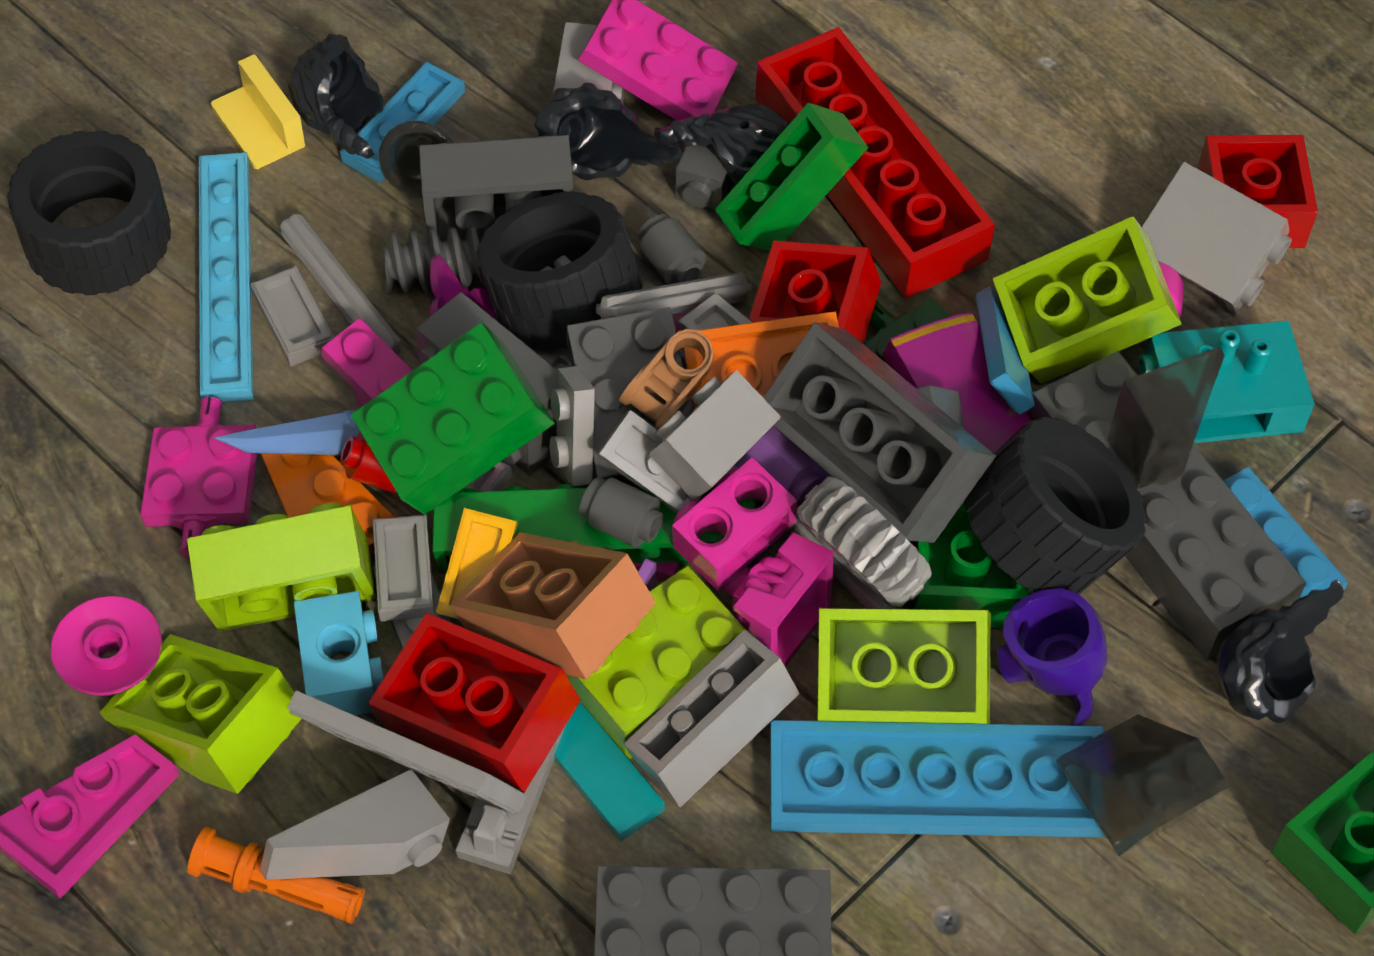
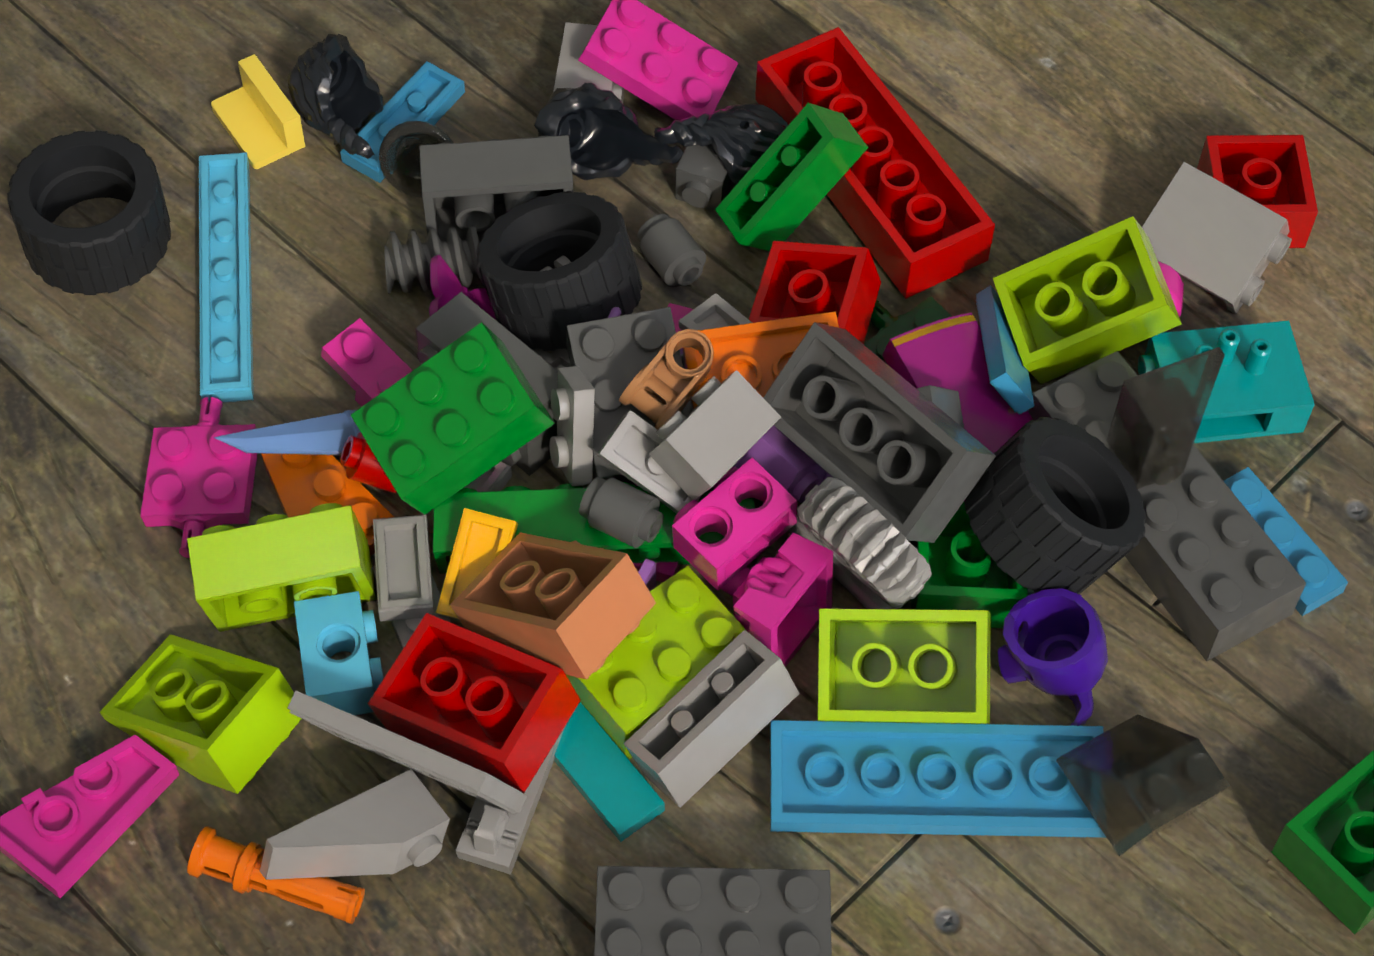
(104, 626): dark pink dish -> none
(292, 315): light grey tile -> none
(334, 278): light grey axle -> none
(678, 296): light grey axle -> none
(1267, 659): black hair -> none

